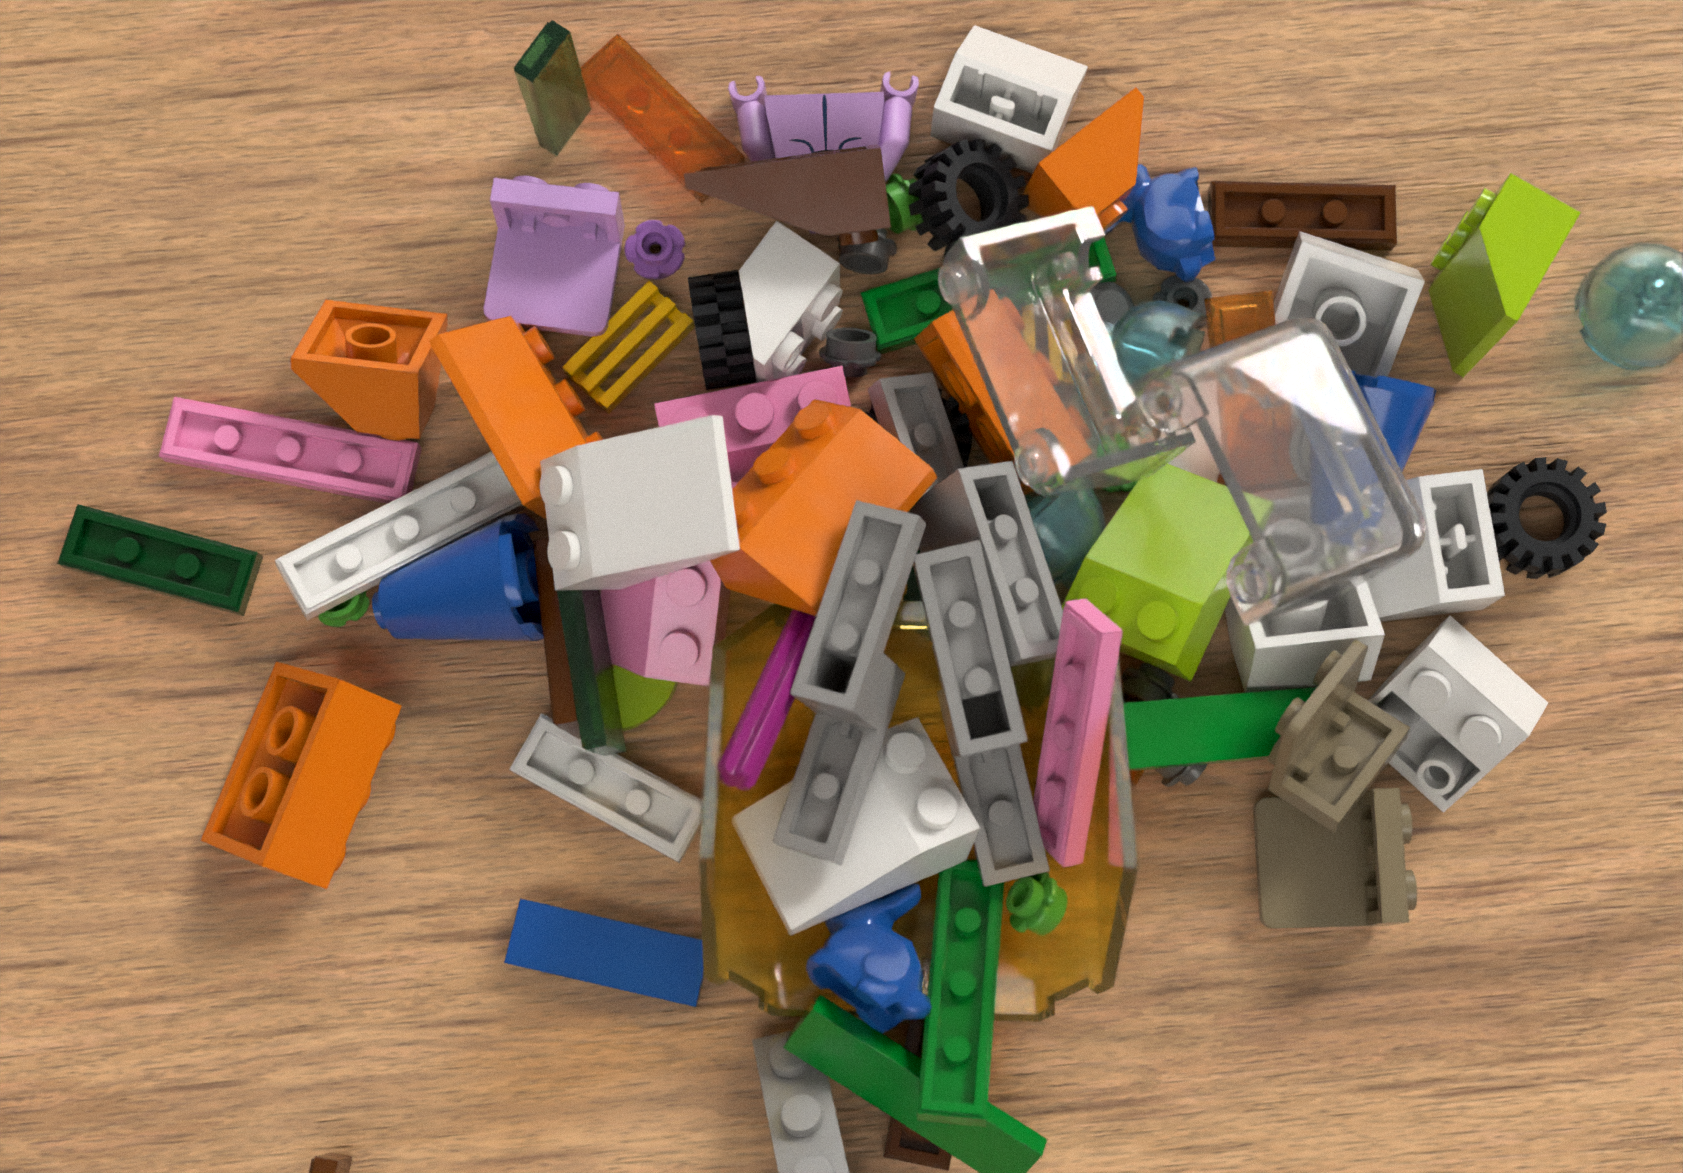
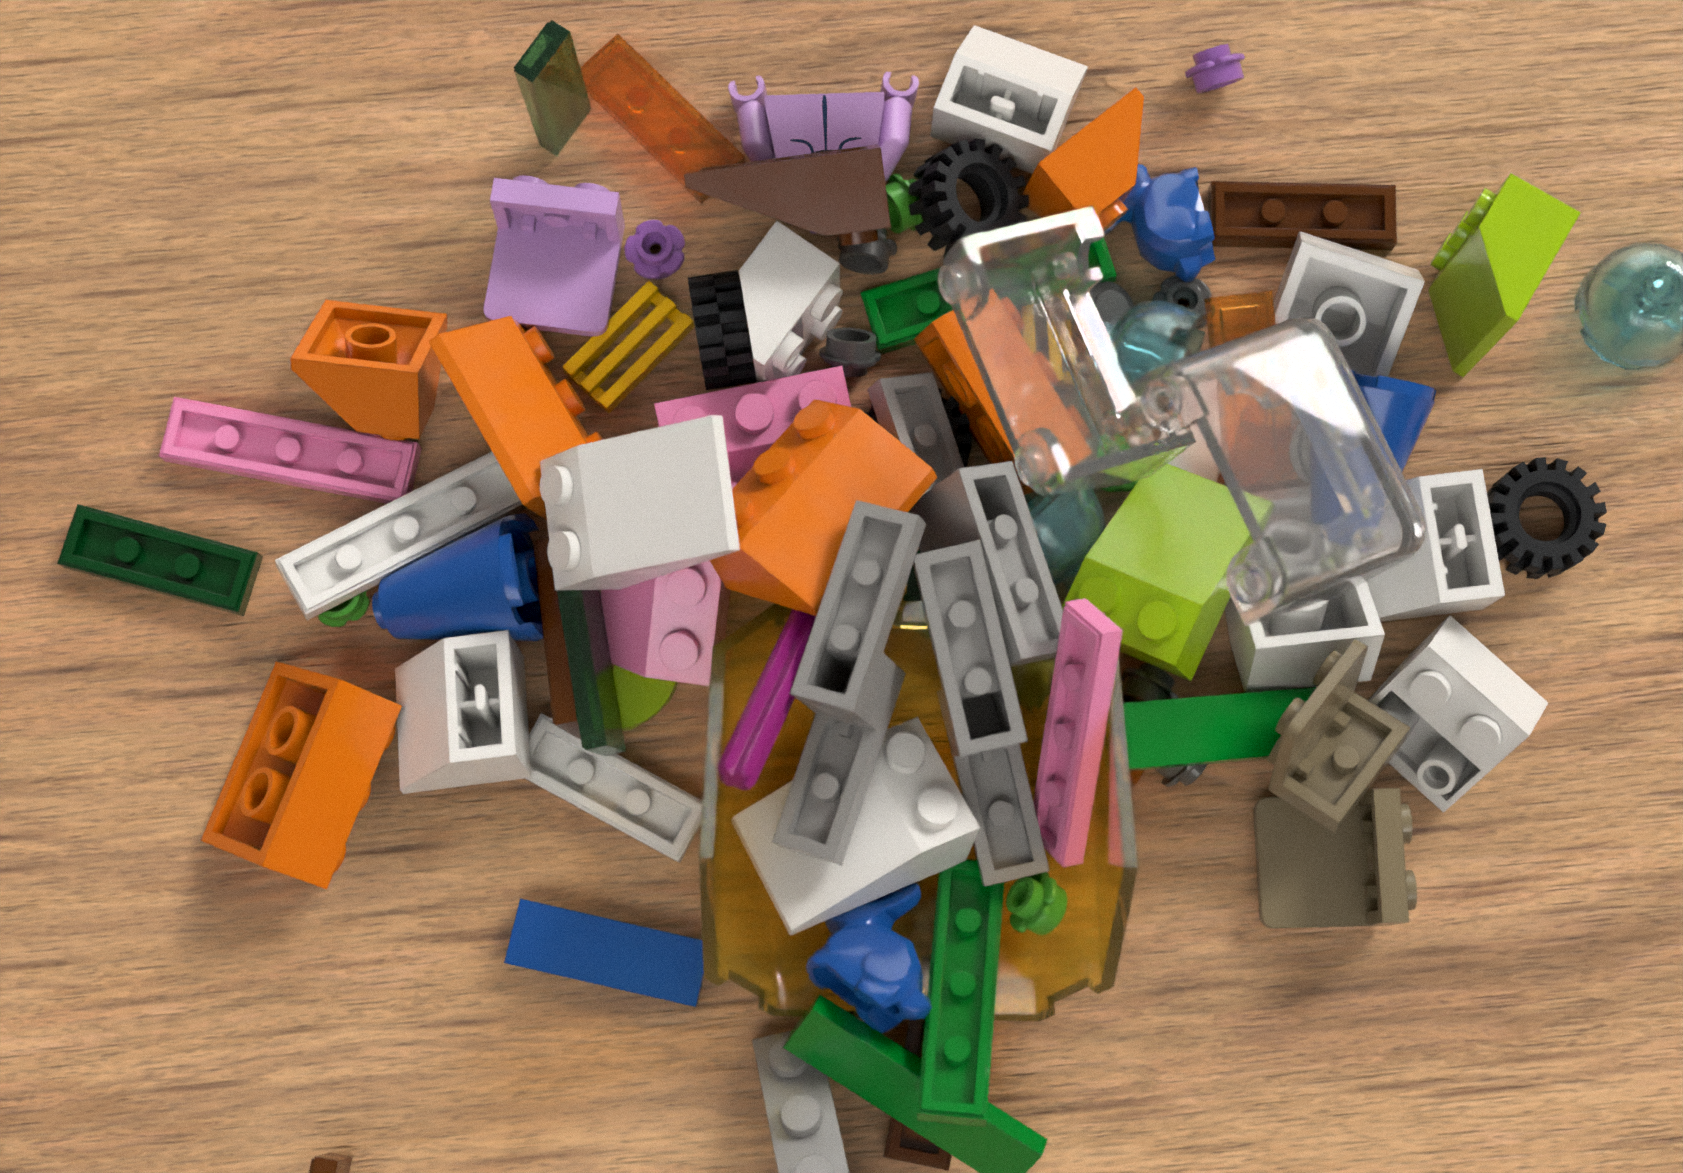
(463, 714): none -> white slope
(1215, 68): none -> medium lavender plate

